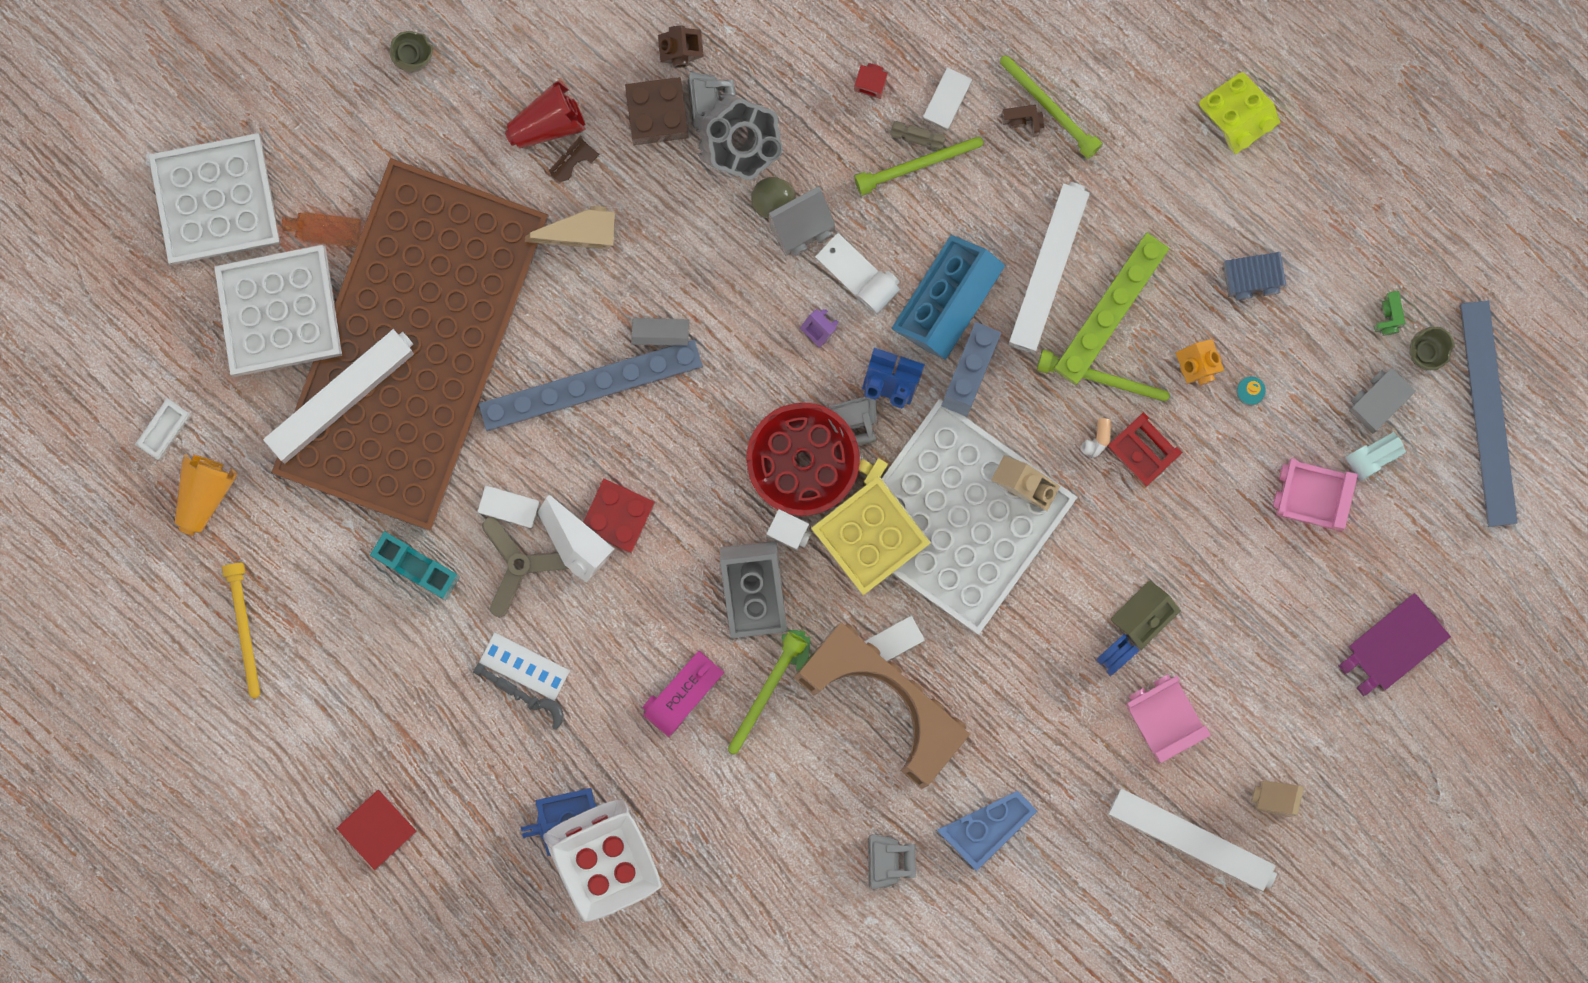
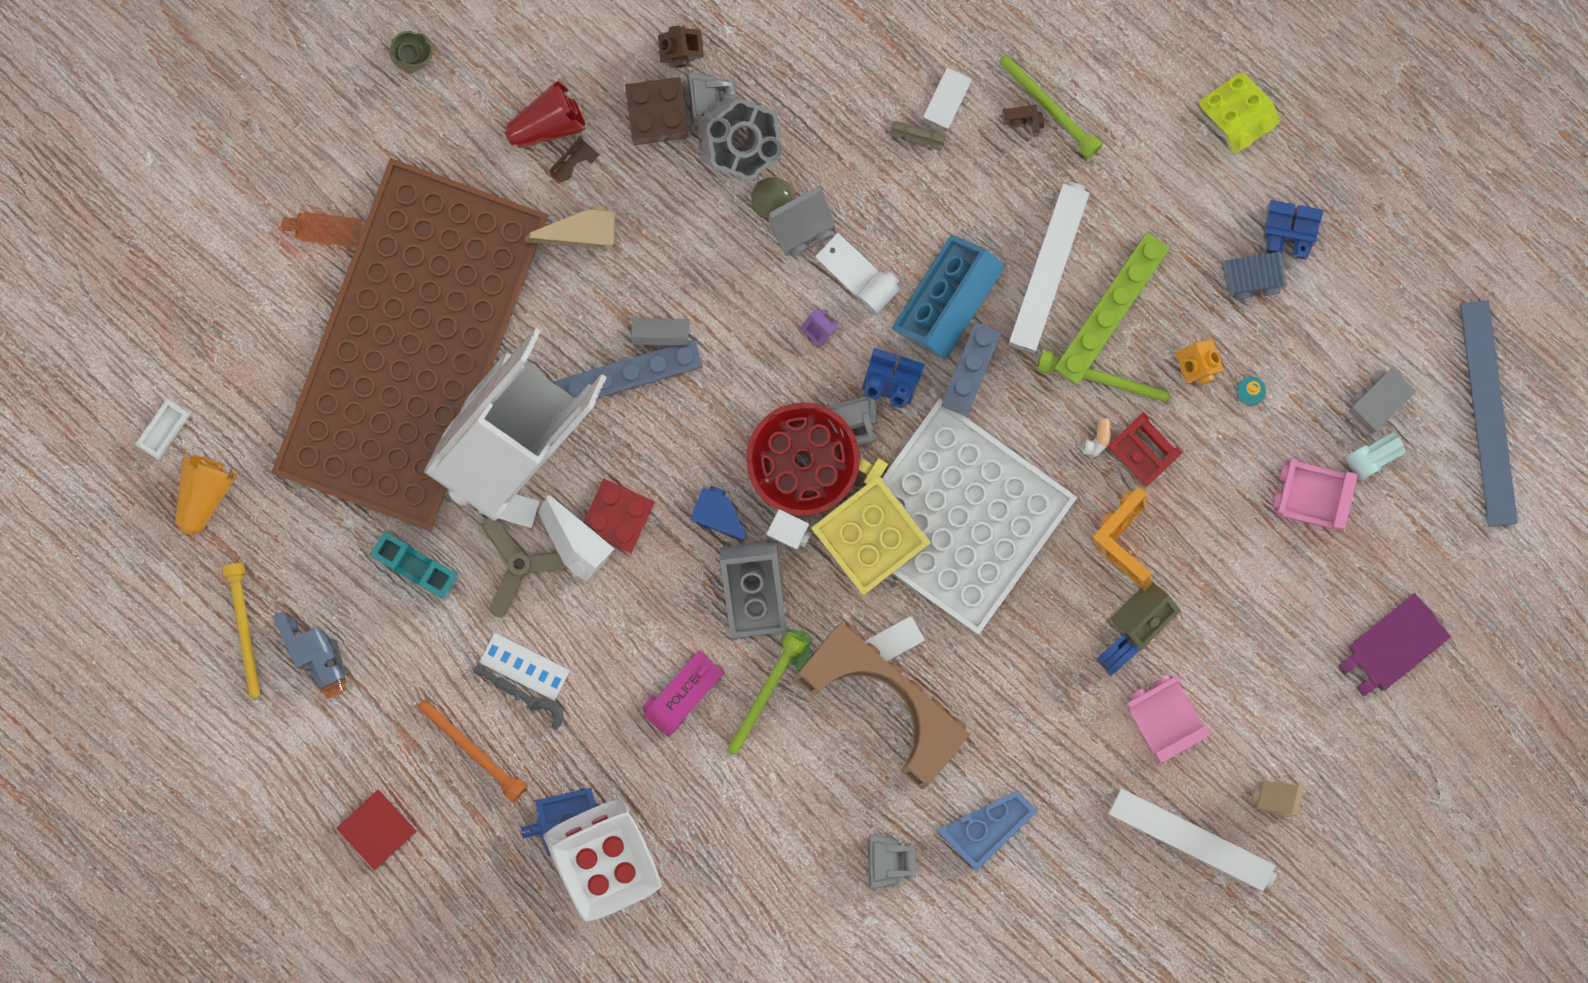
(214, 199): white plate -> none
(278, 310): white plate -> none
(317, 651): none -> sand blue plate
(339, 395): white brick -> none
(506, 432): none -> white piece
(512, 787): none -> orange piece
(717, 513): none -> blue slope
(867, 181): lime piece -> none
(871, 80): red plate -> none
(1025, 482): tan slope -> none
(1113, 526): none -> light orange bracket
(1303, 232): none -> blue hips
(1393, 309): bright green bracket -> none
(1431, 348): olive hair -> none

